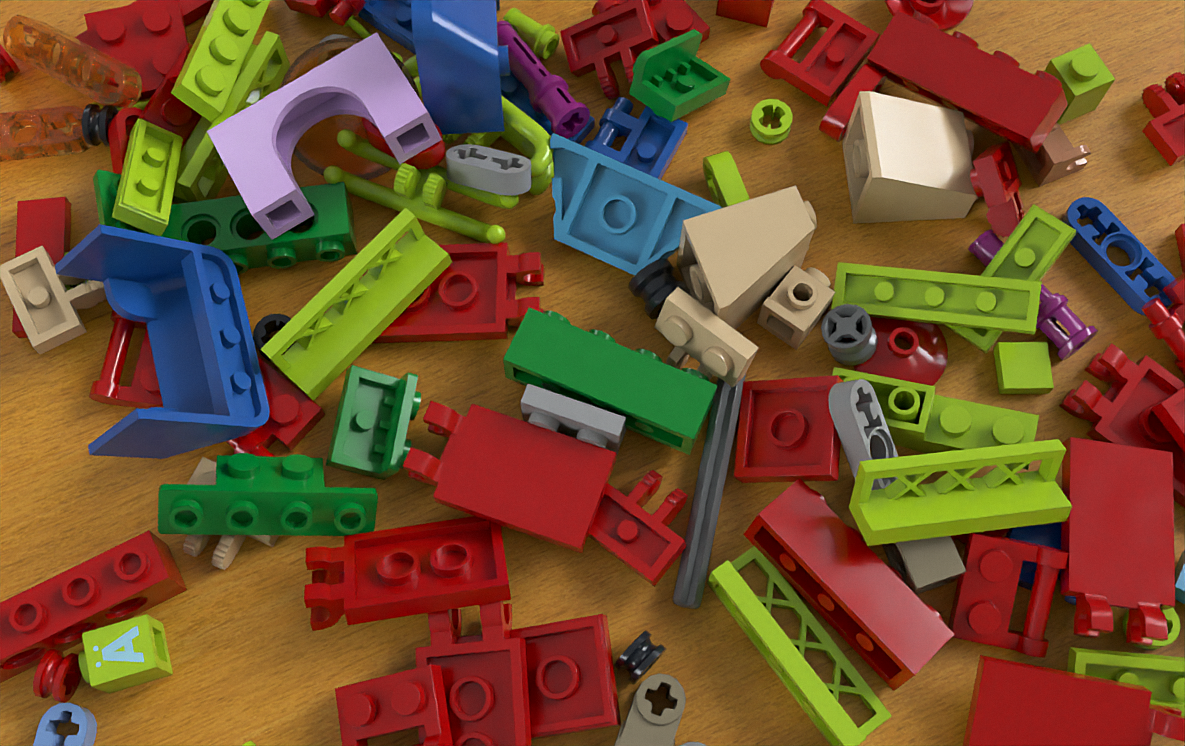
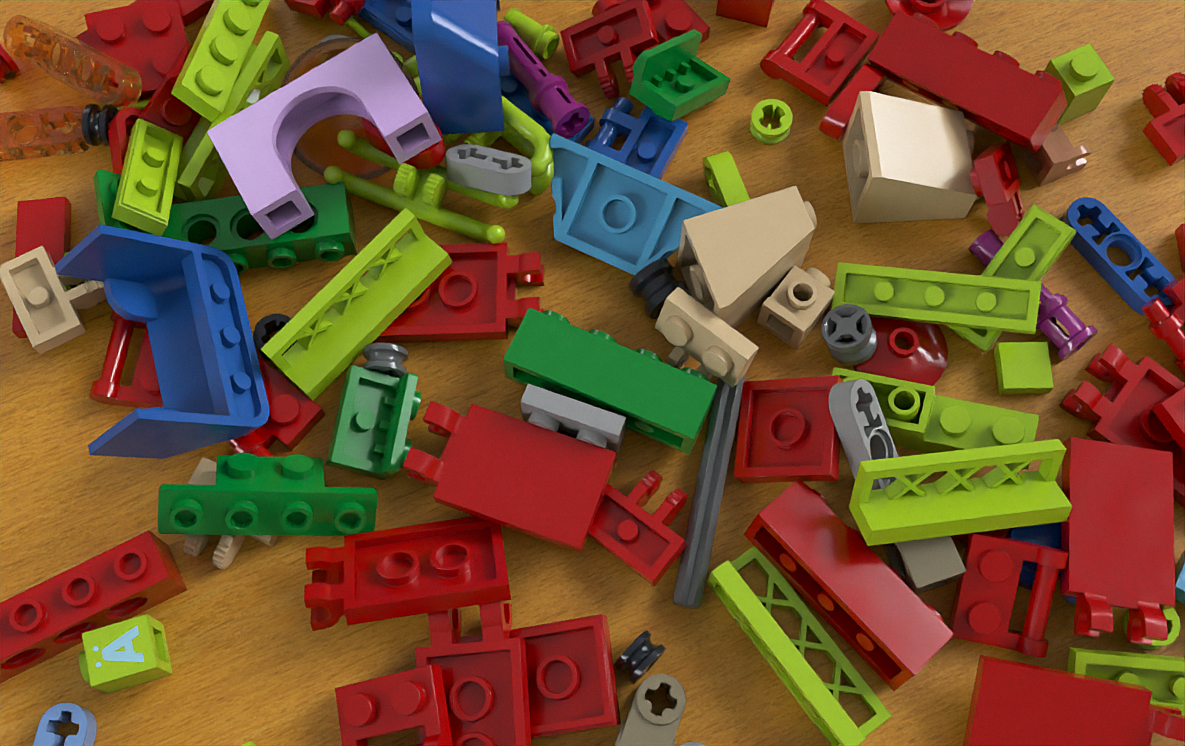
(57, 675): red bush -> none
(385, 359): none -> dark grey bush

